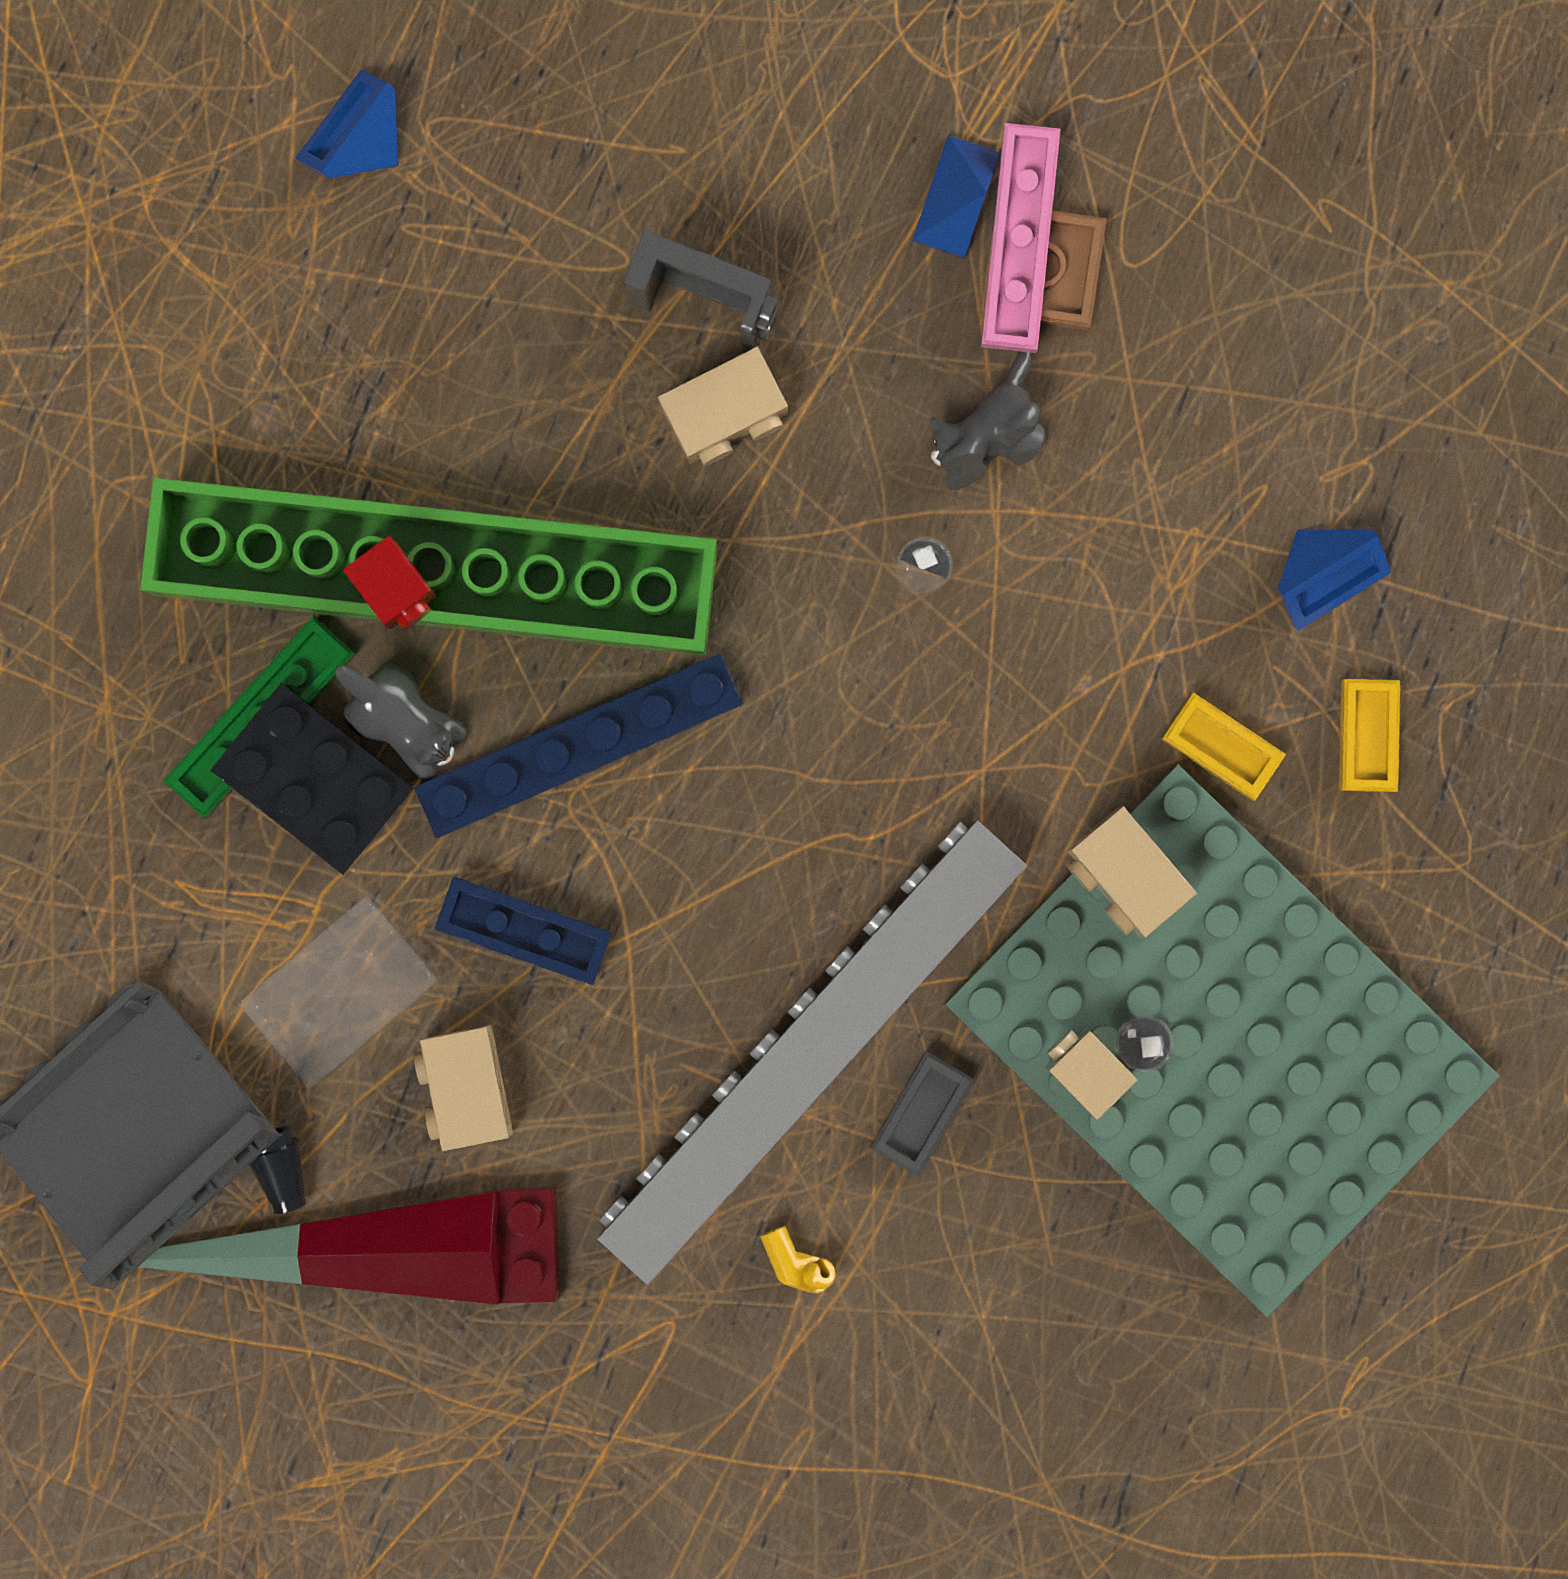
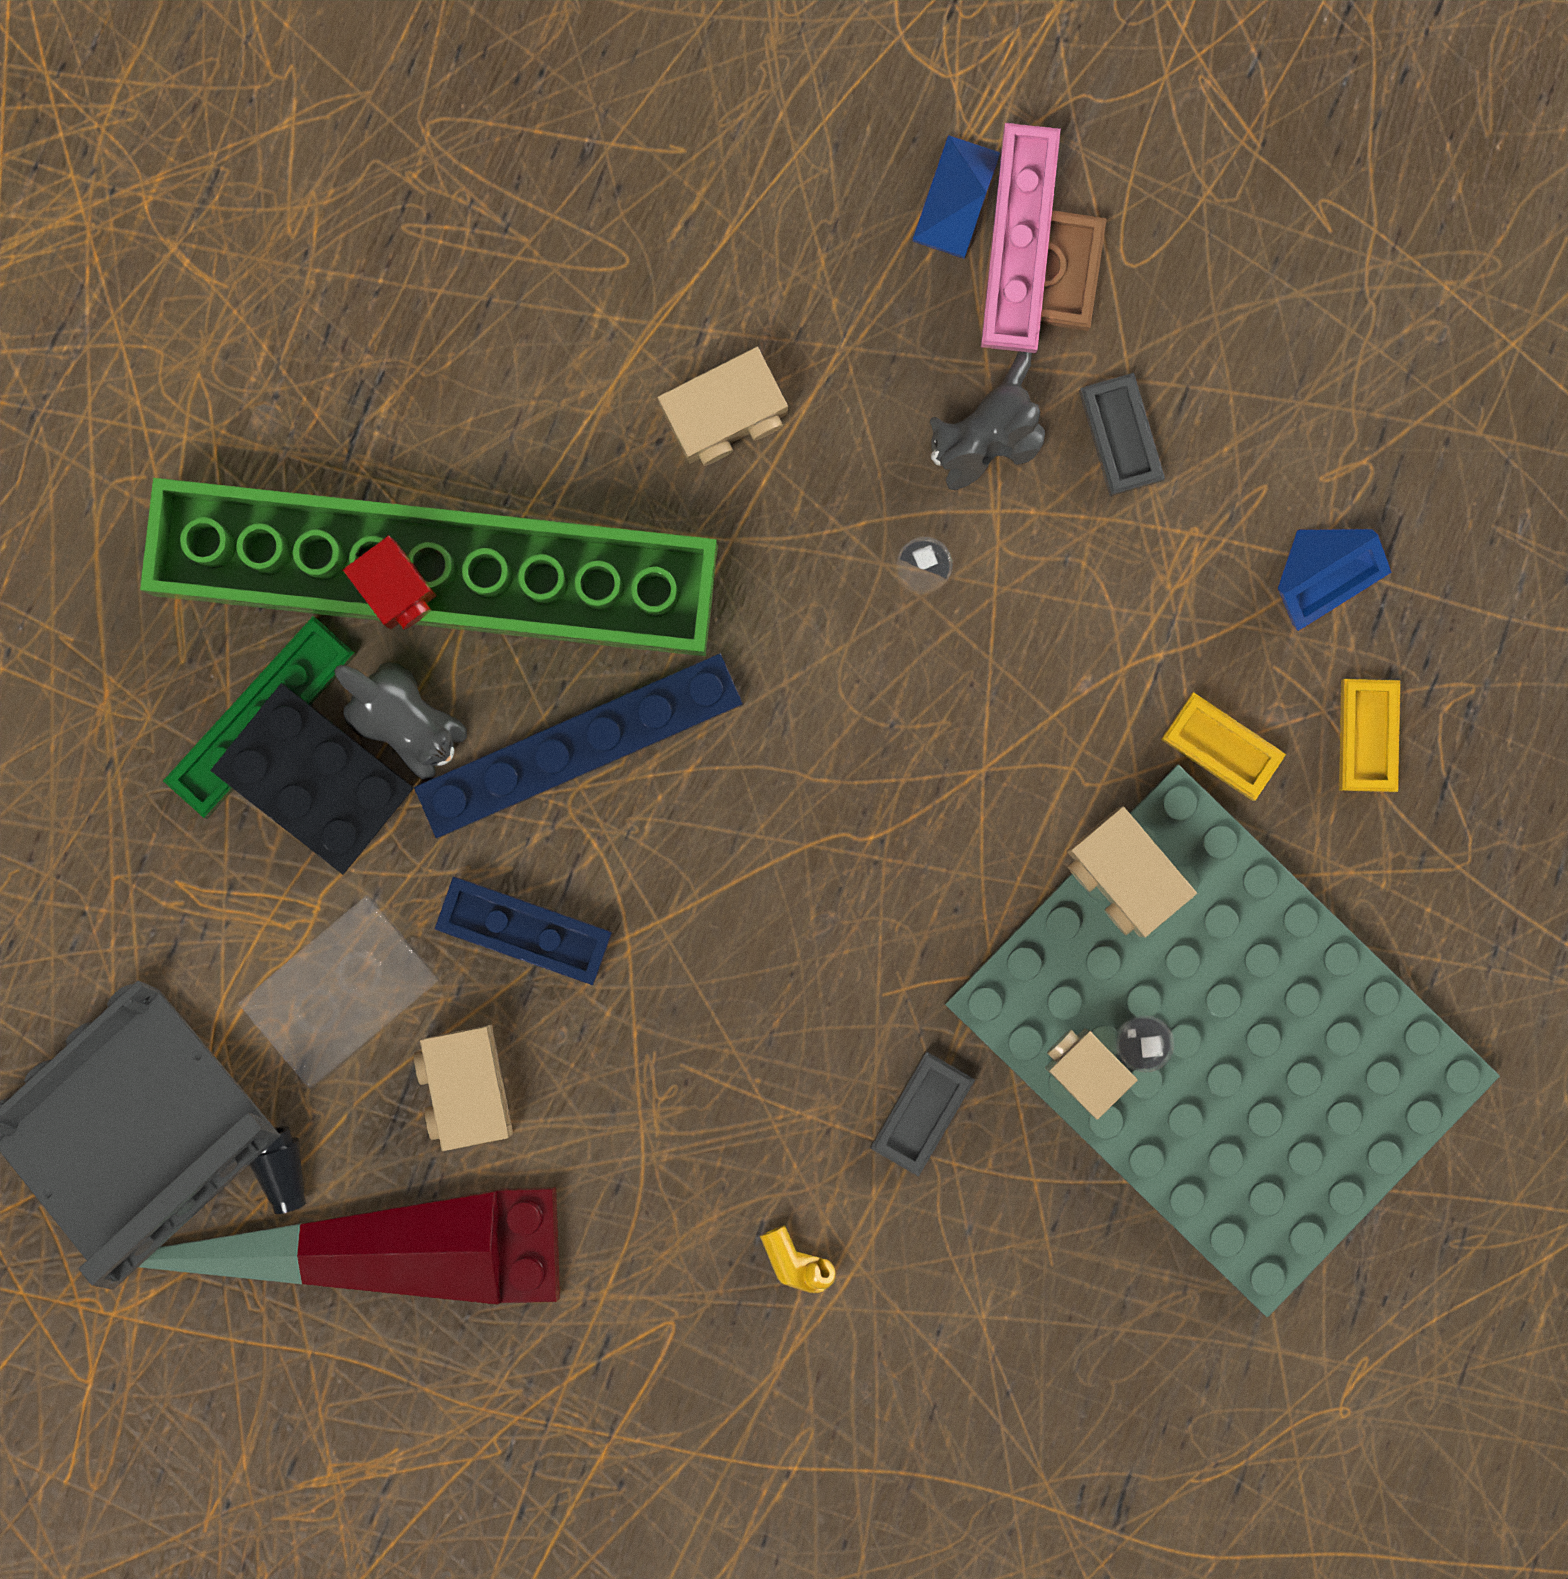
(356, 132): blue slope -> none
(704, 275): dark grey panel -> none
(811, 1051): light grey brick -> none
(1121, 434): none -> dark grey tile

